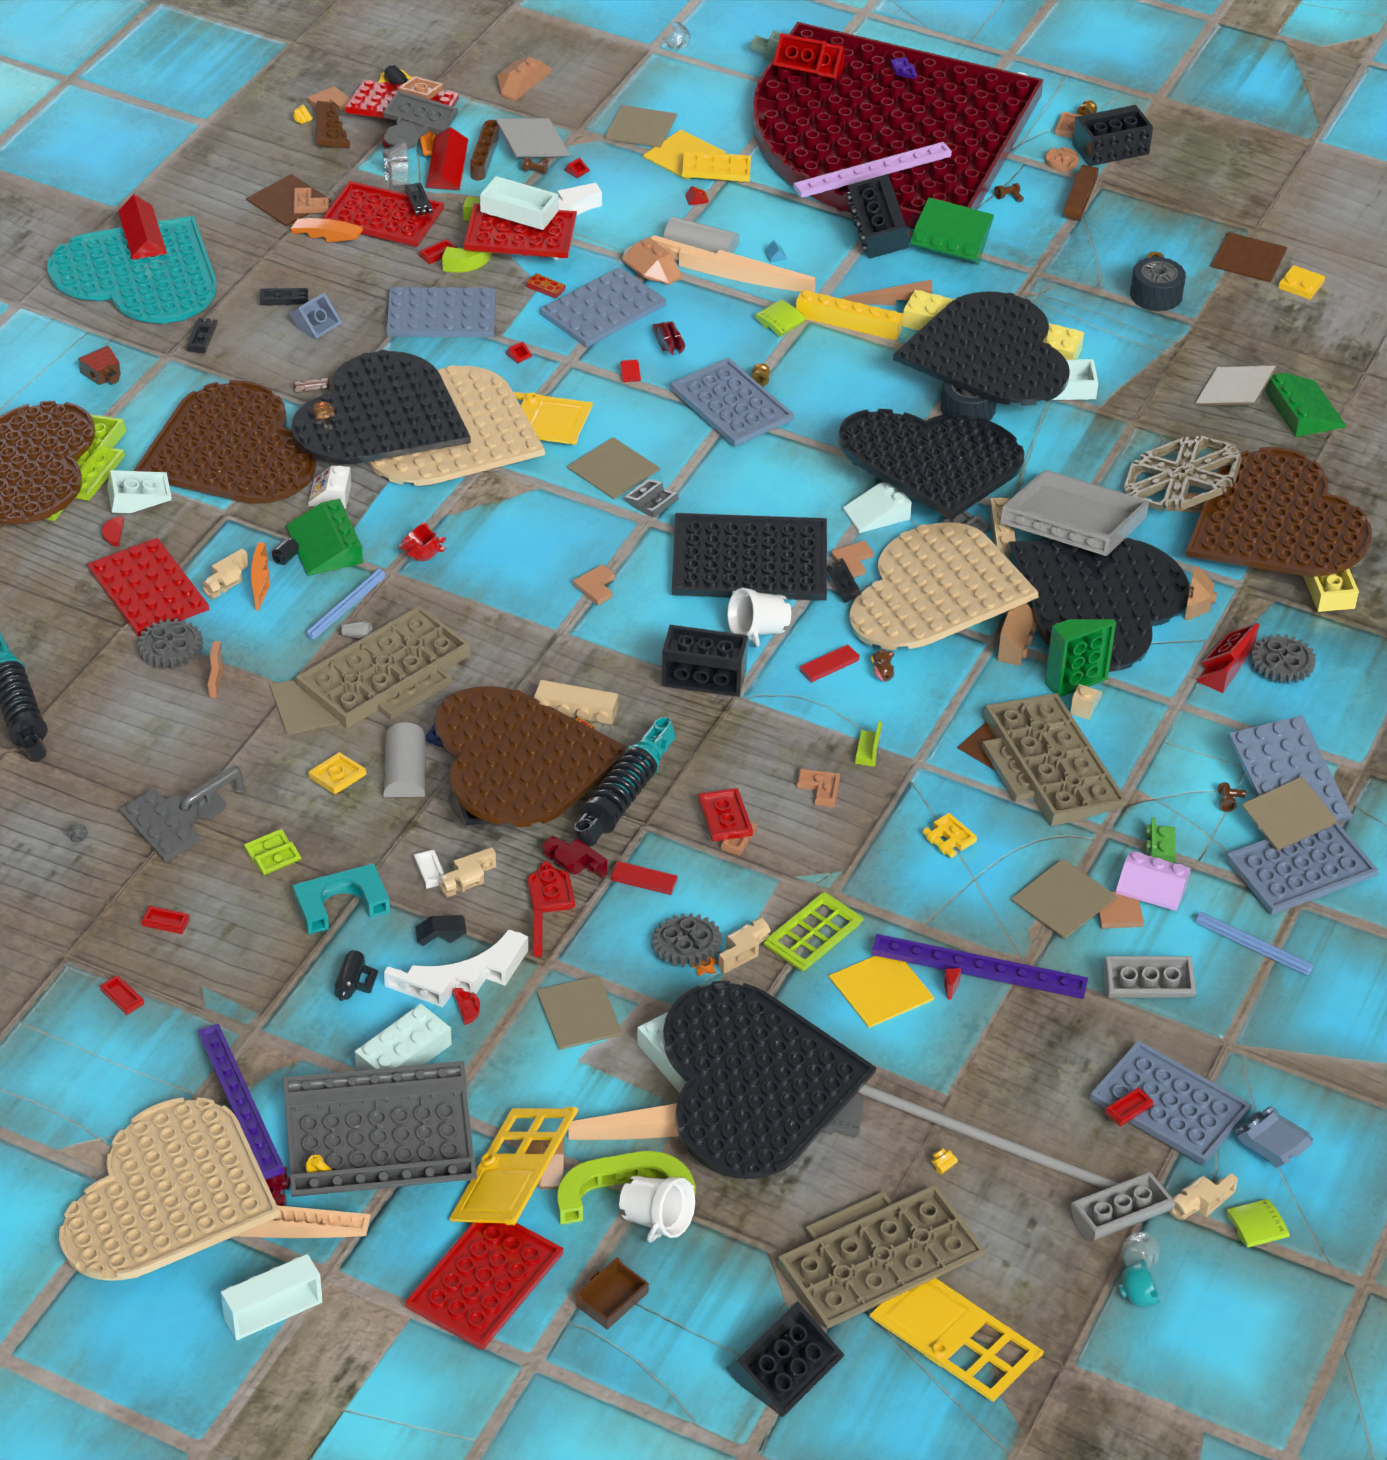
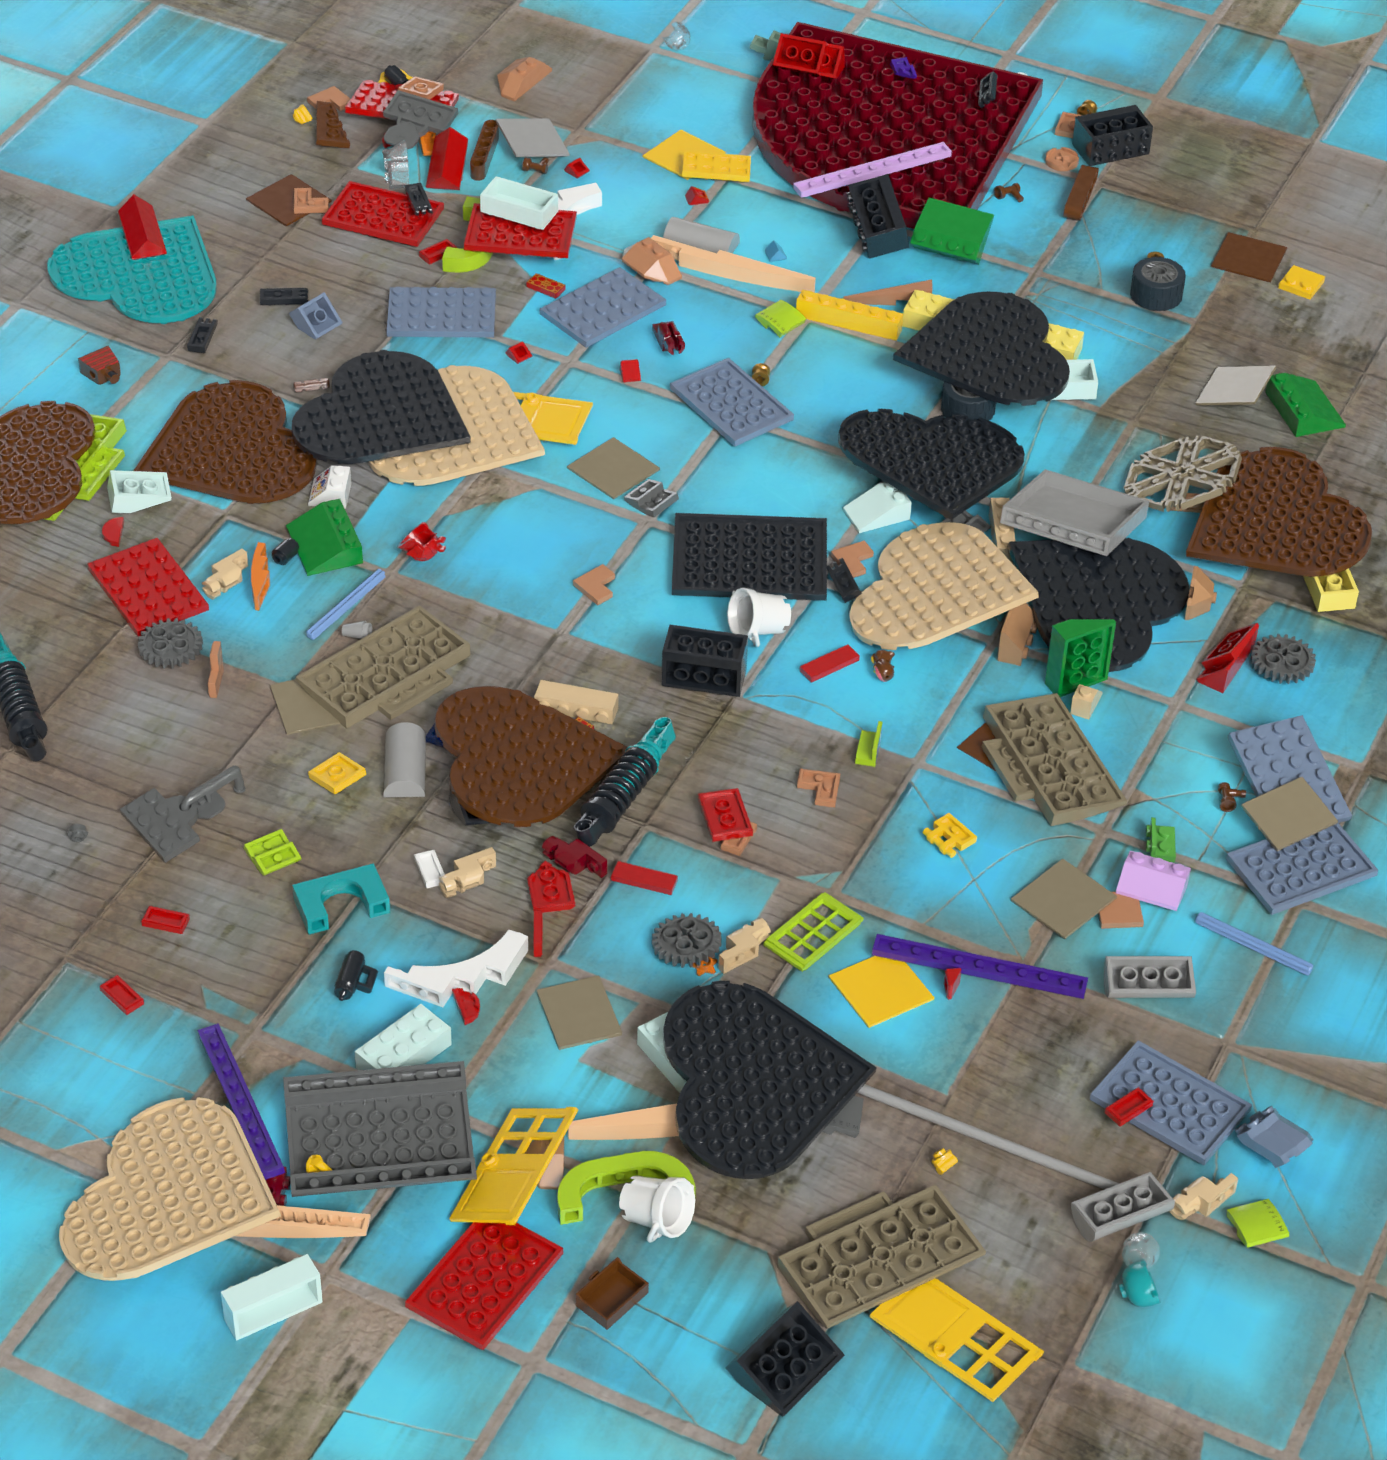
(323, 410): clear orange tile -> none
(330, 229): orange slope -> none
(447, 926): black slope -> none
(641, 126): dark tan piece -> none
(987, 89): none -> black hinge

